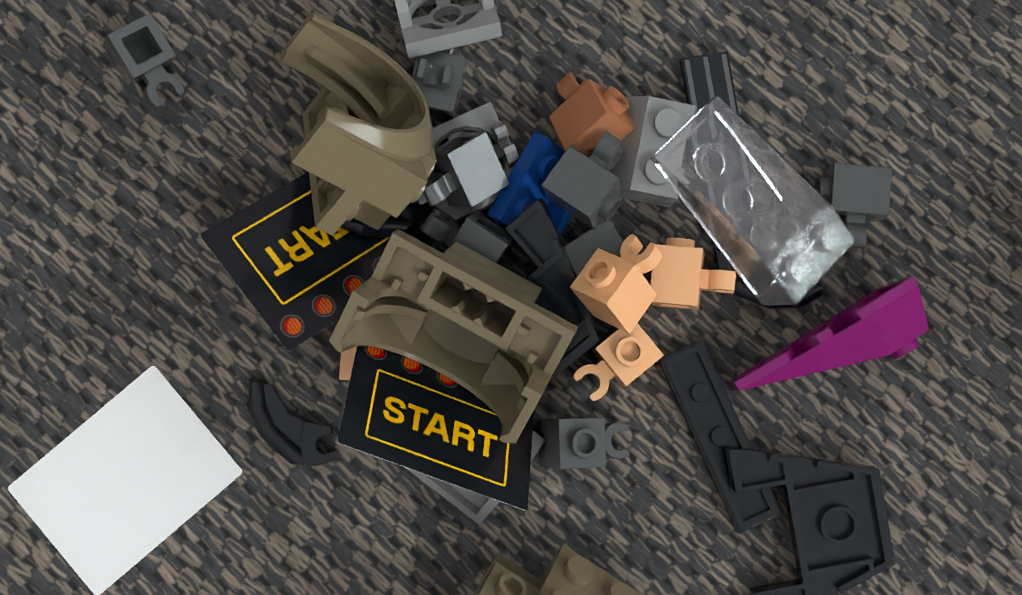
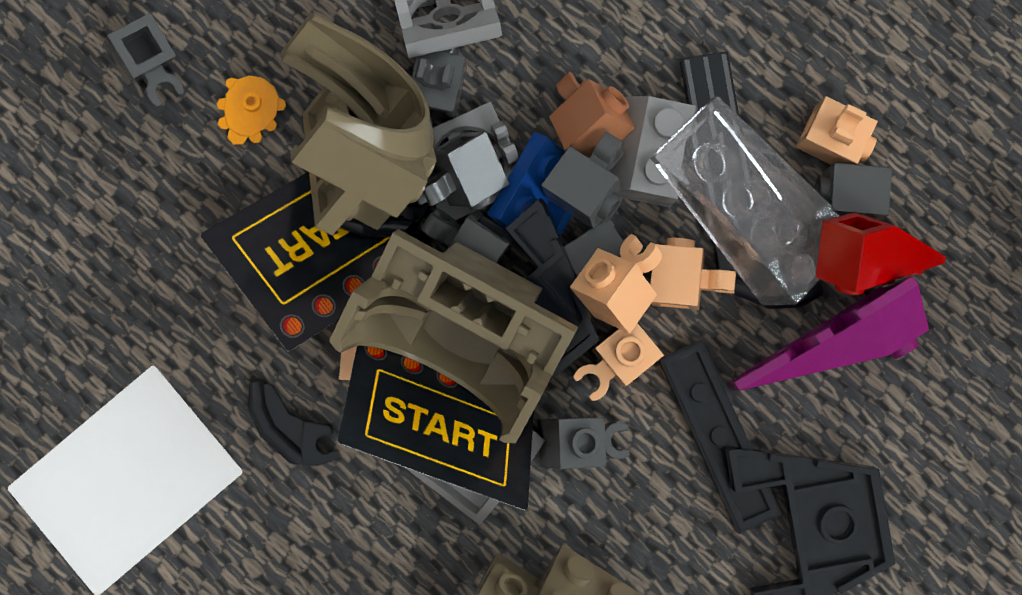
(249, 108): none -> light orange piece
(838, 133): none -> light nougat brick
(868, 252): none -> red slope

